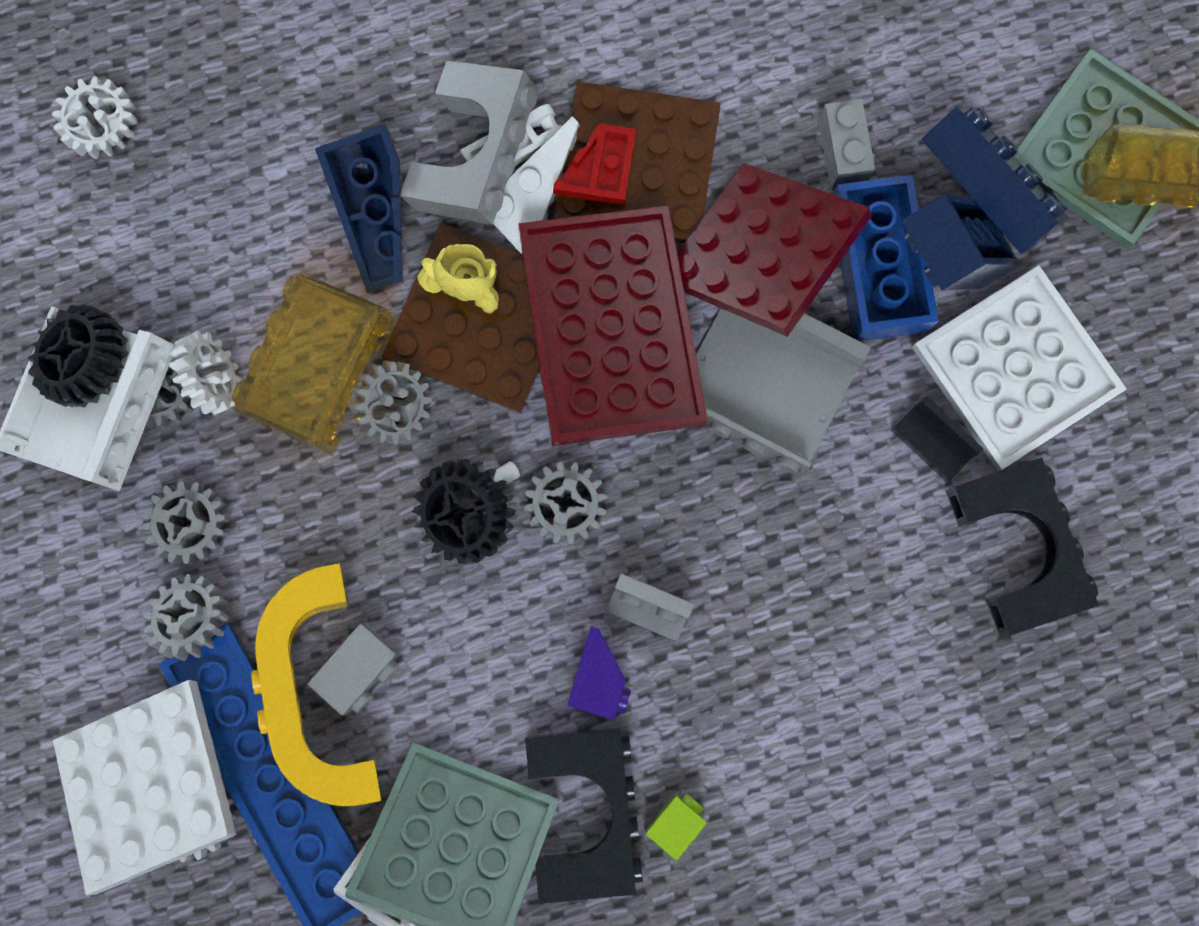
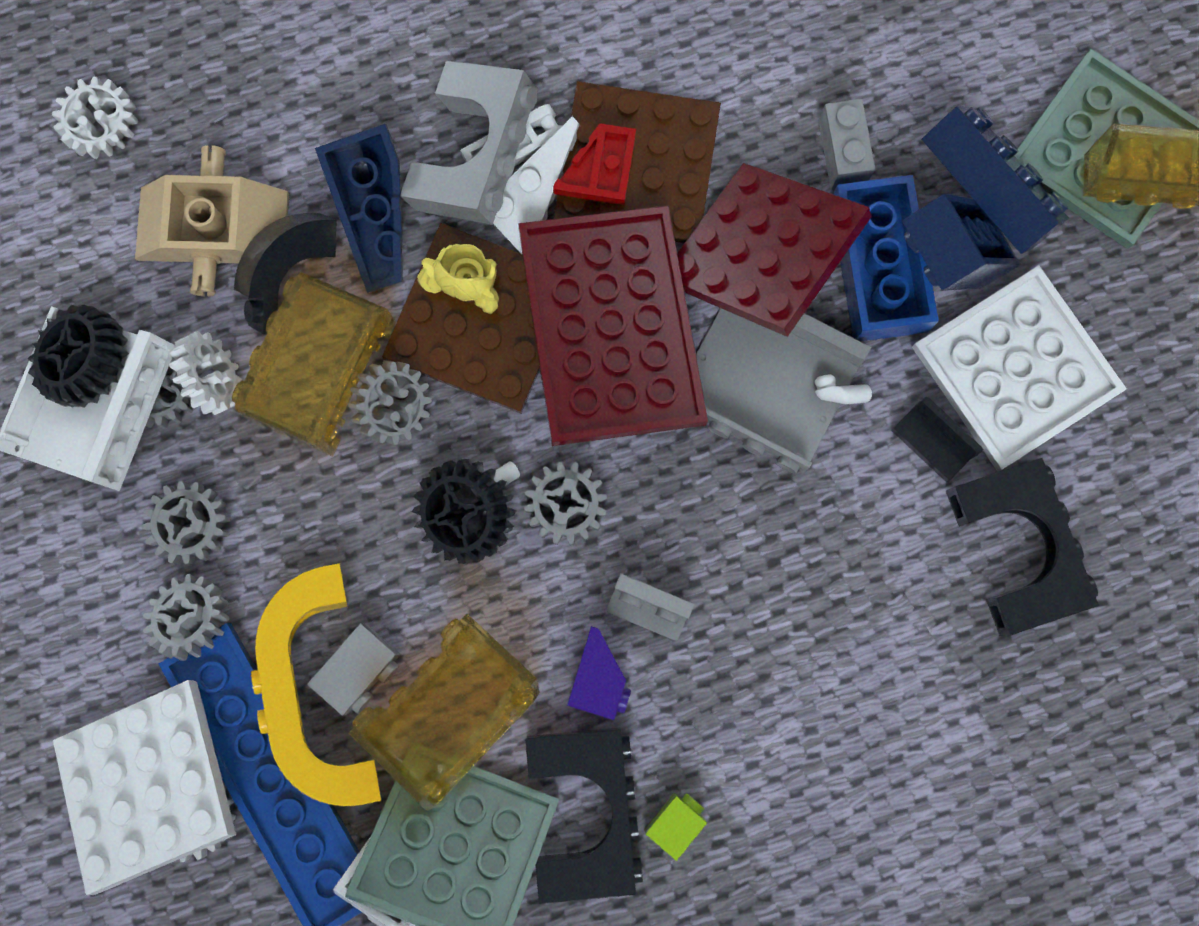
(204, 218): none -> tan slope
(273, 254): none -> black arch
(448, 713): none -> clear yellow windscreen
(845, 394): none -> white arm

